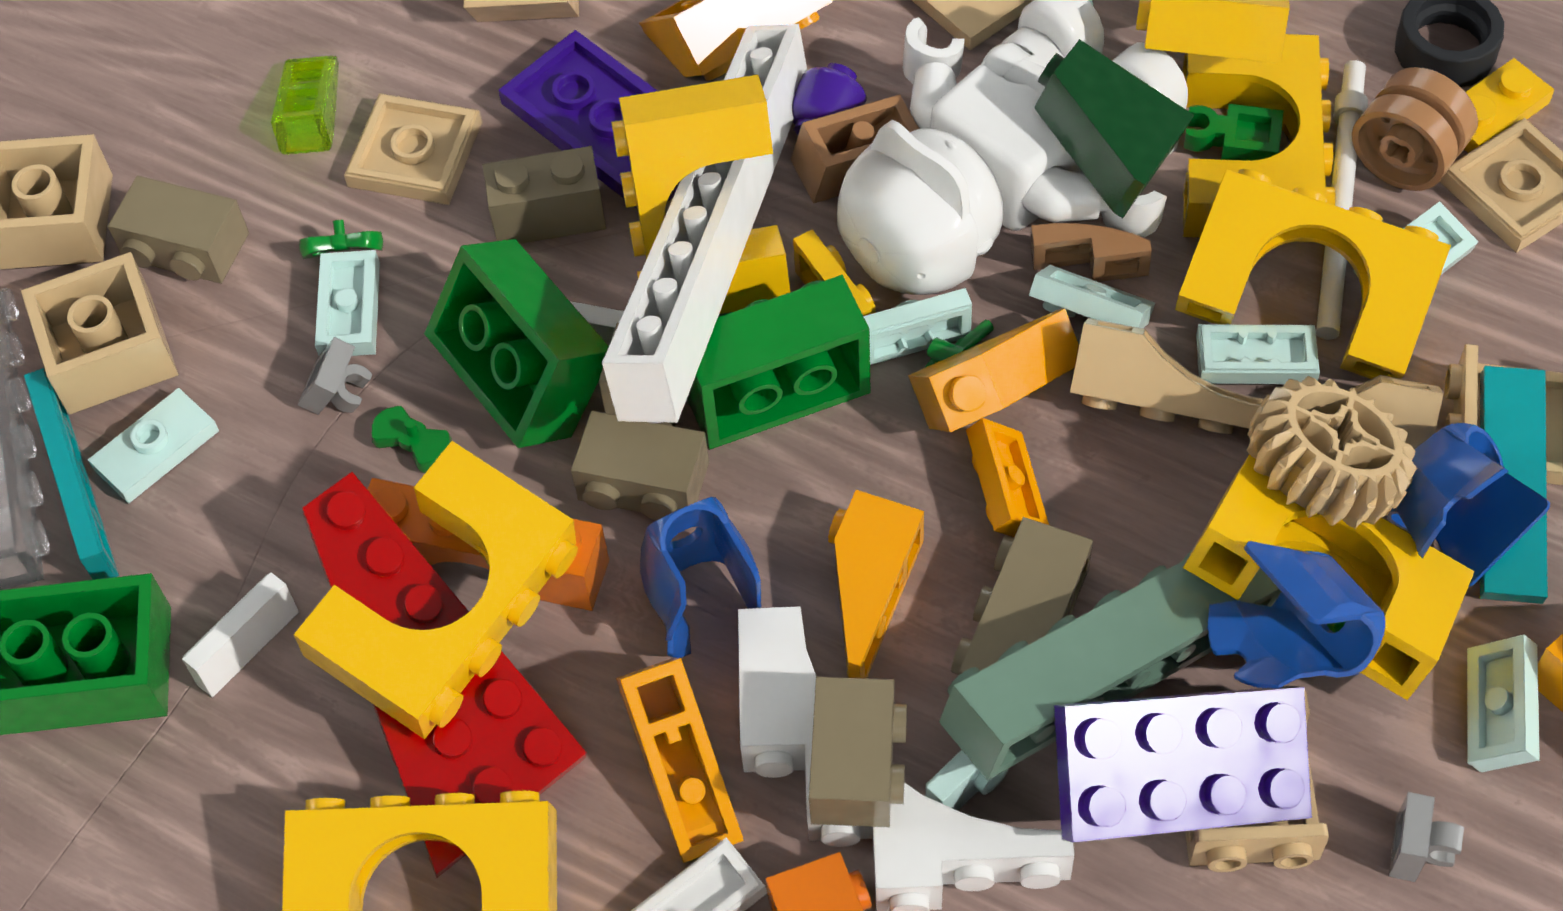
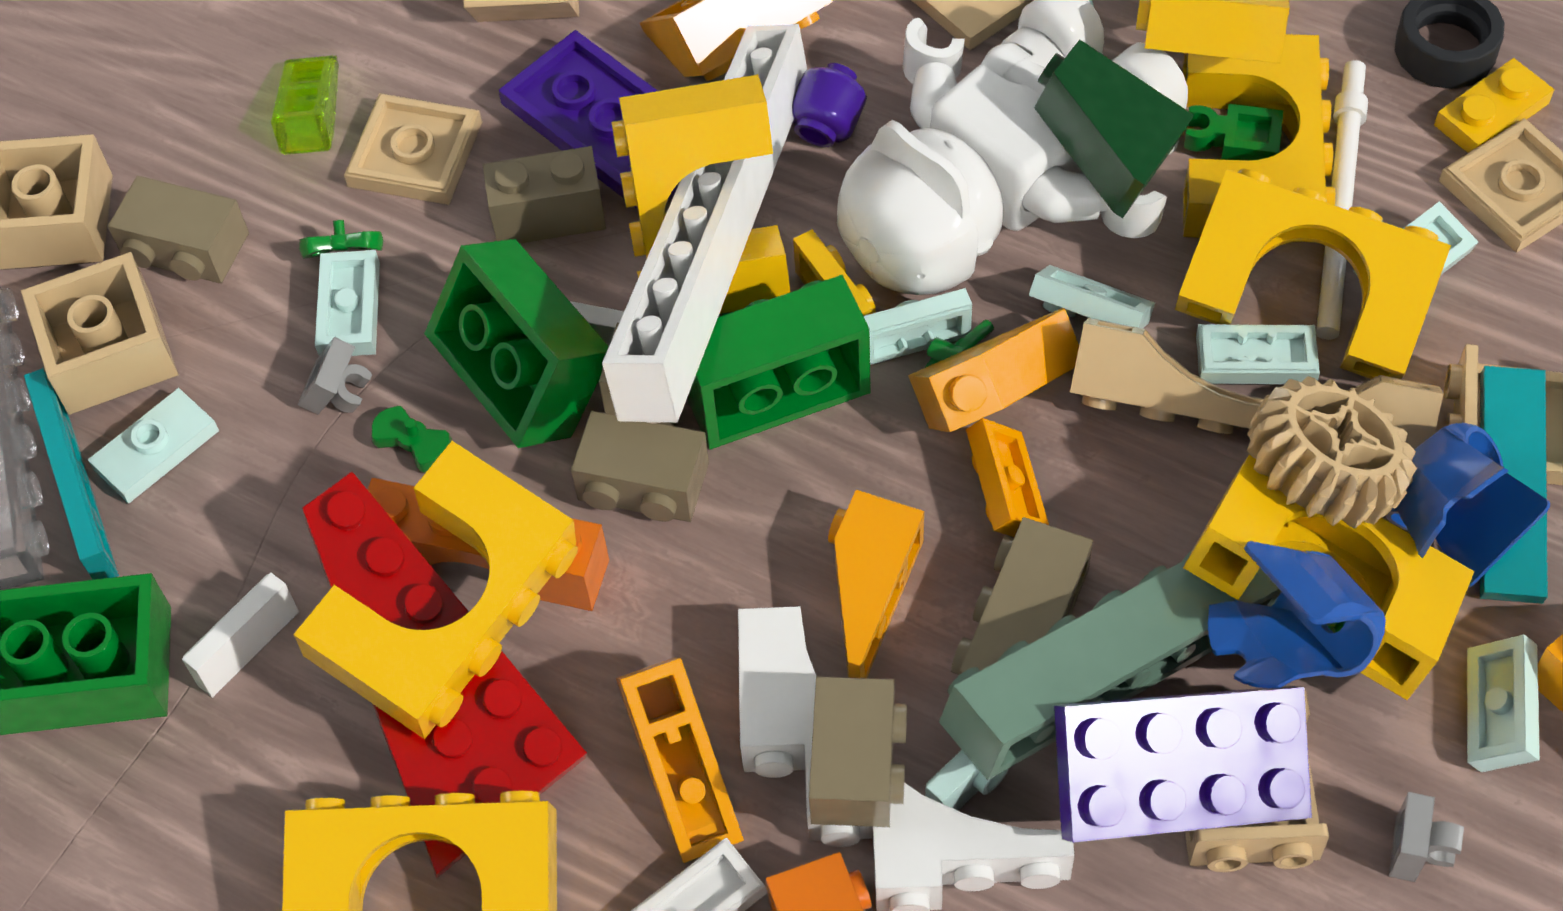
(664, 560): blue piece -> none
(833, 142): medium nougat slope -> none
(1109, 251): medium nougat slope -> none
(1415, 129): medium nougat wheel -> none

